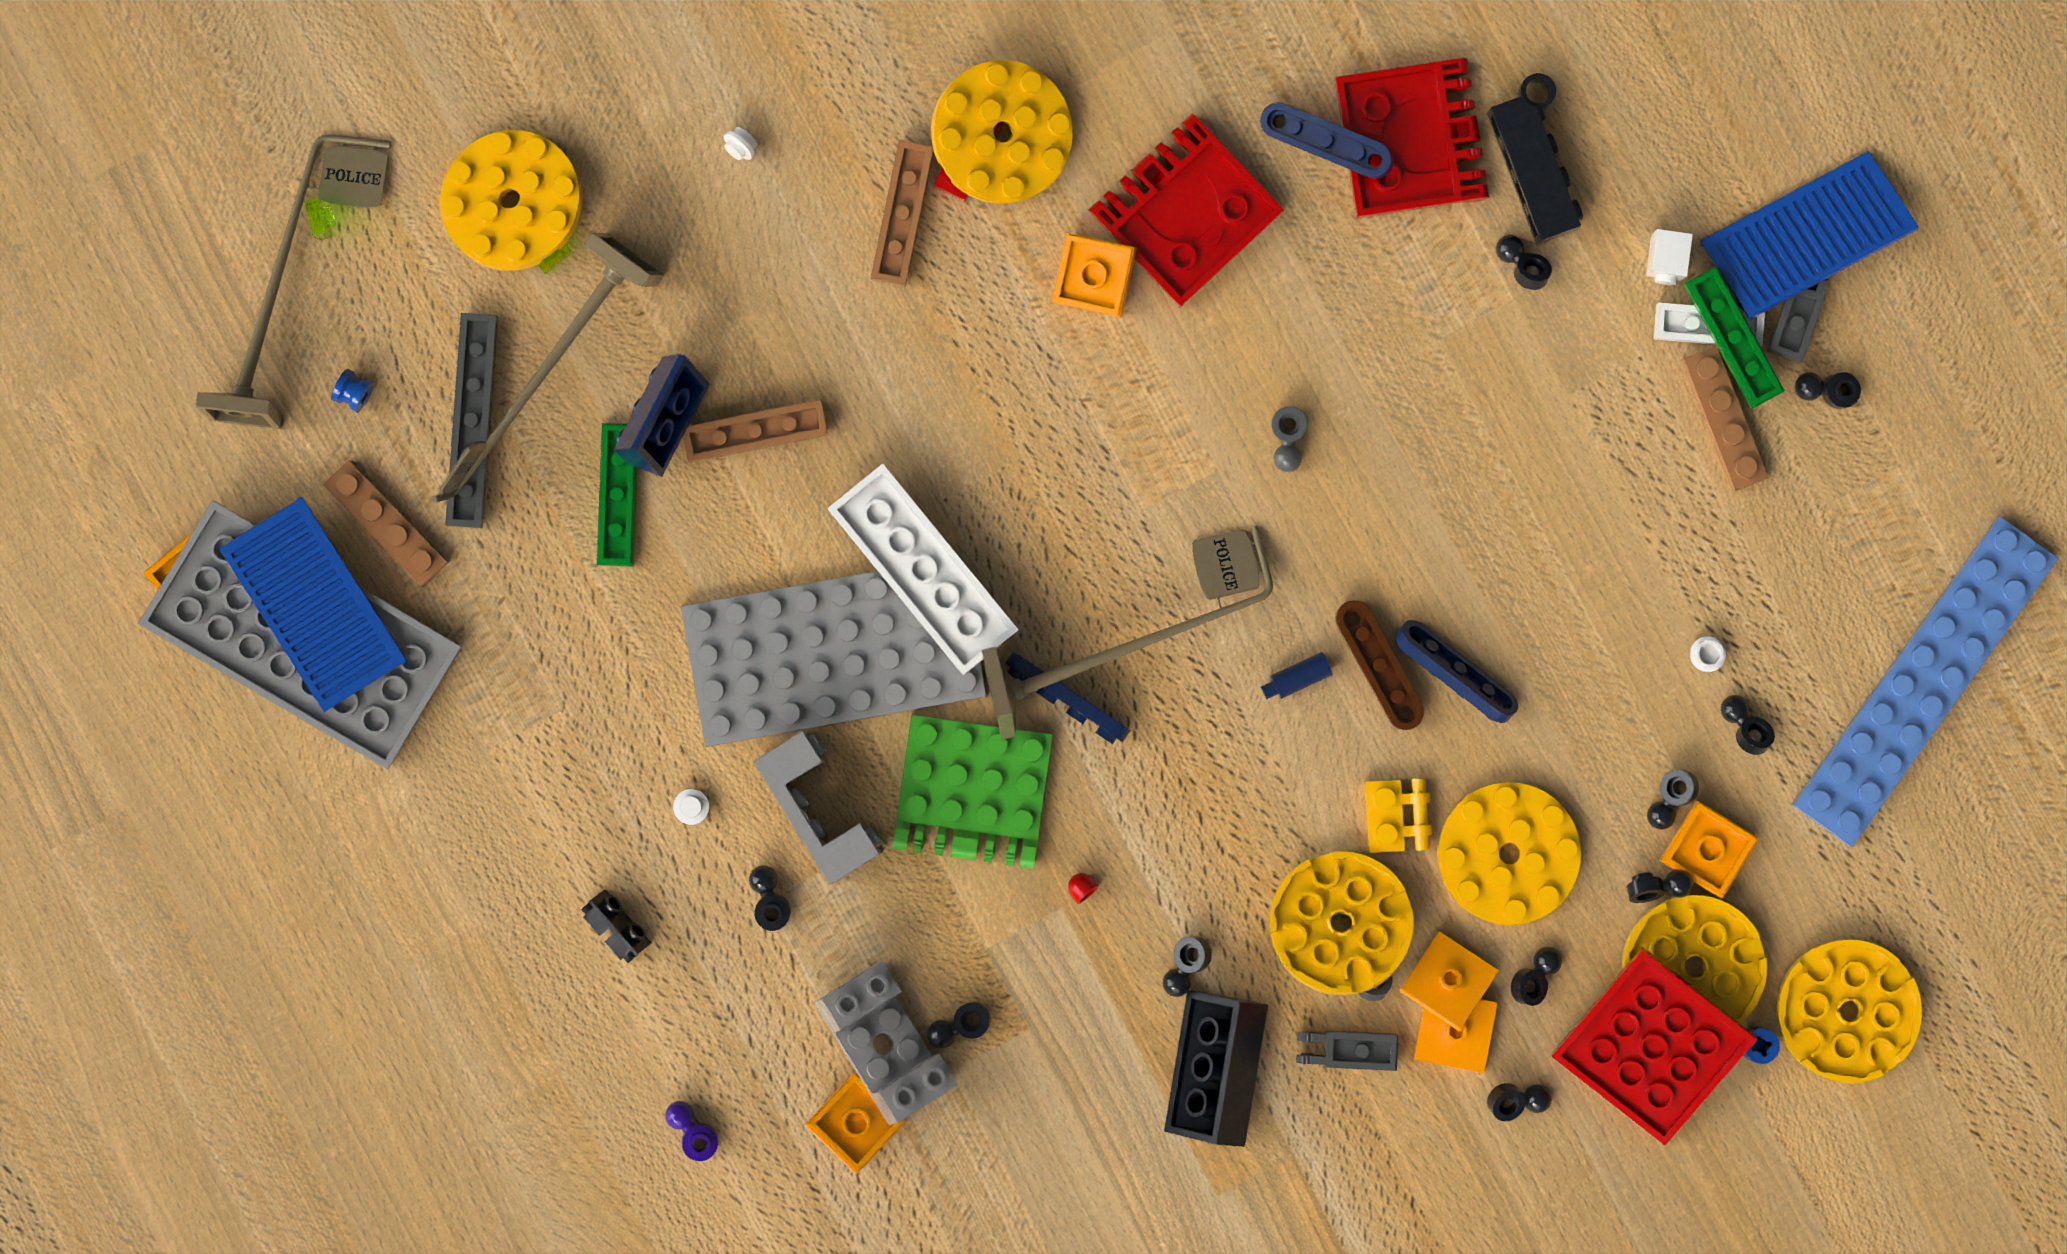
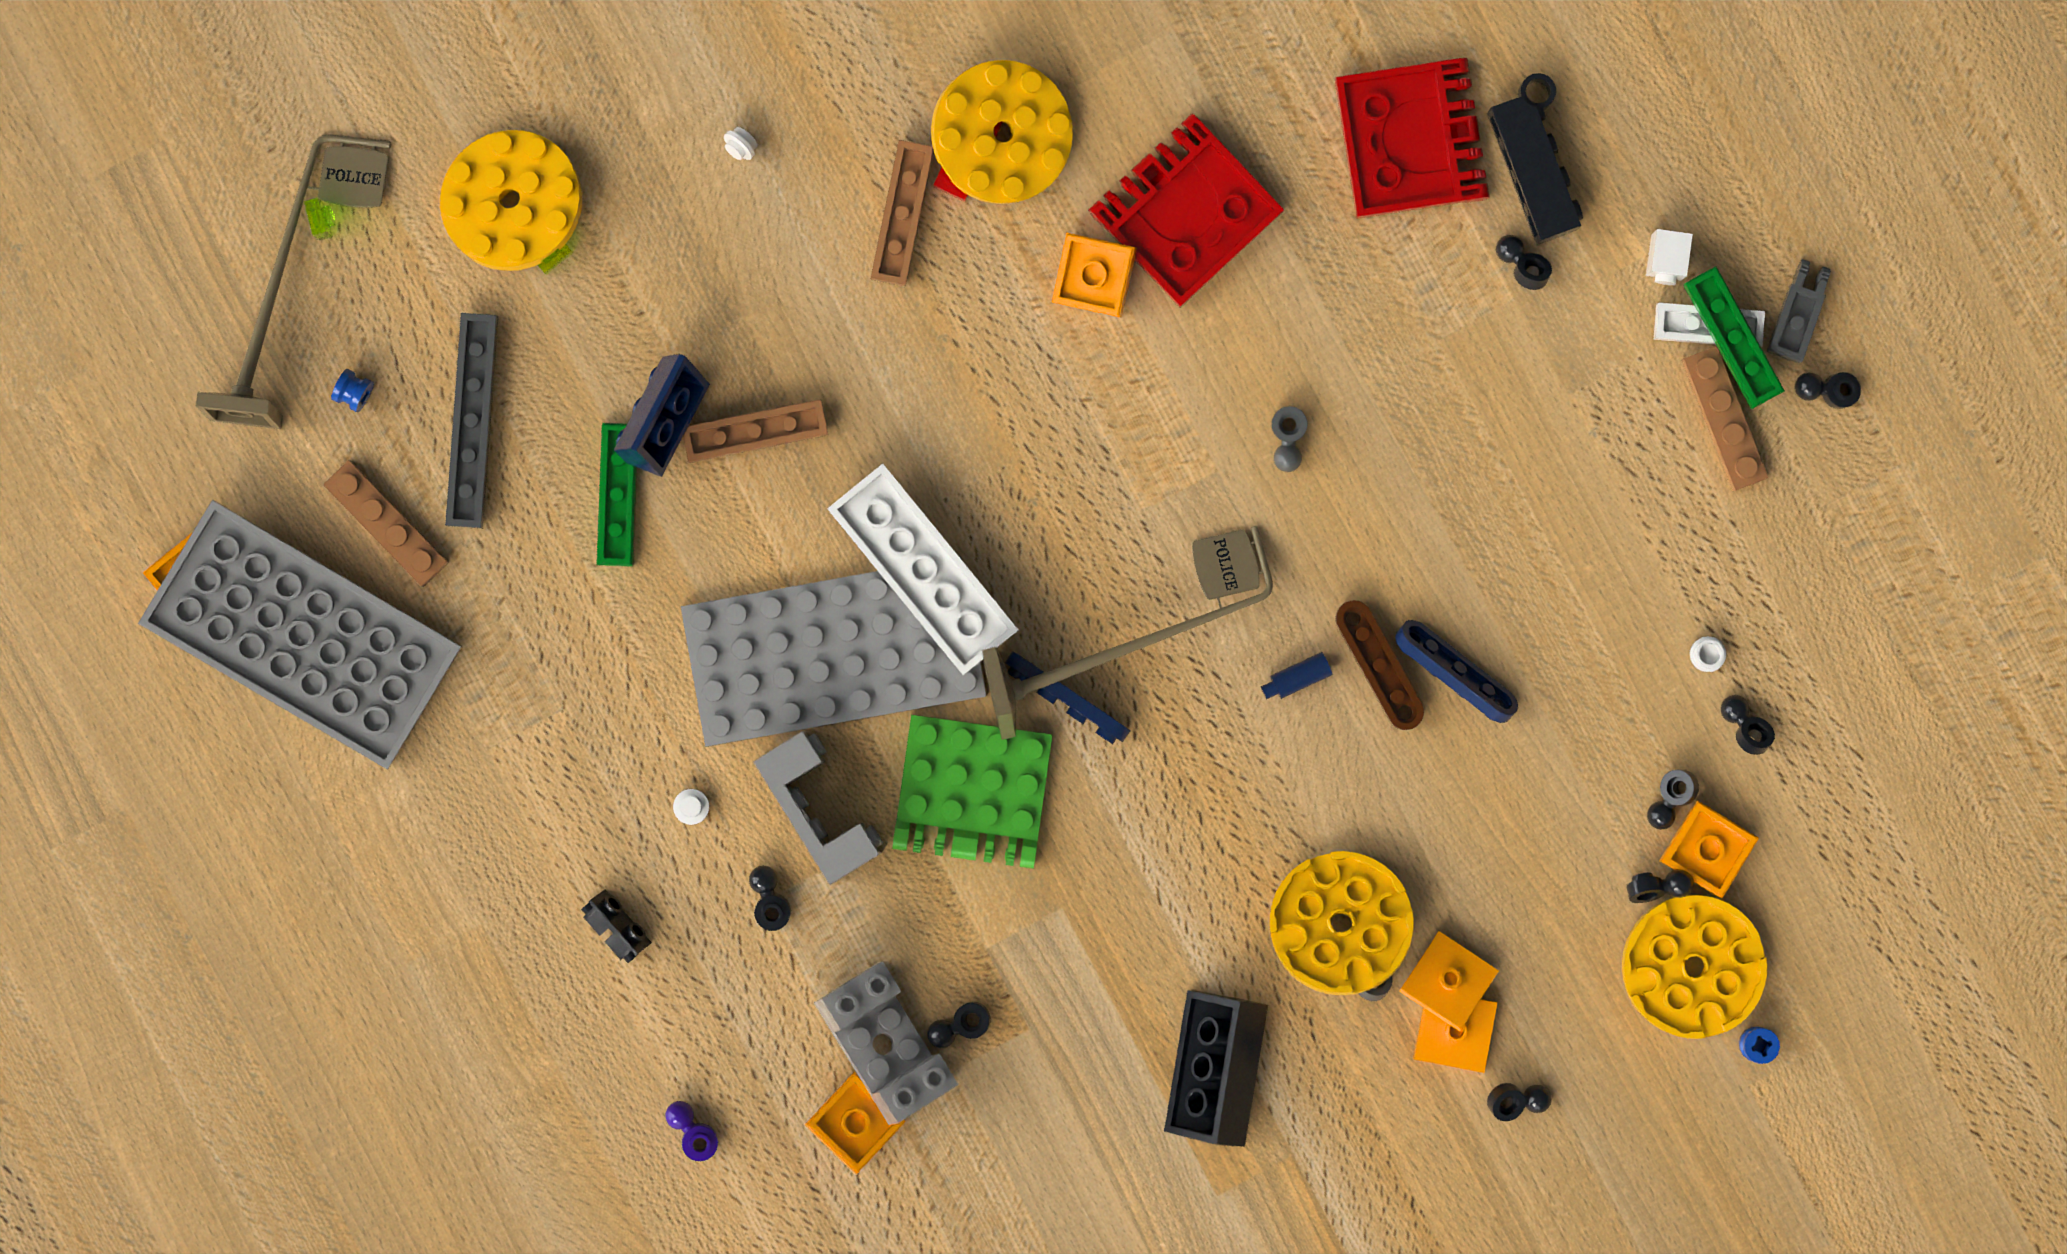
(313, 604): blue window -> none
(620, 265): dark tan piece -> none
(1081, 887): red hinge -> none
(1177, 981): black plate -> none
(1326, 140): dark blue plate -> none
(1352, 1050): dark grey hinge -> none
(1385, 815): yellow plate -> none
(1531, 985): black plate -> none
(1545, 863): yellow plate -> none
(1654, 1046): red plate -> none
(1809, 235): blue window -> none
(1886, 1016): yellow plate -> none
(1924, 681): medium blue plate -> none

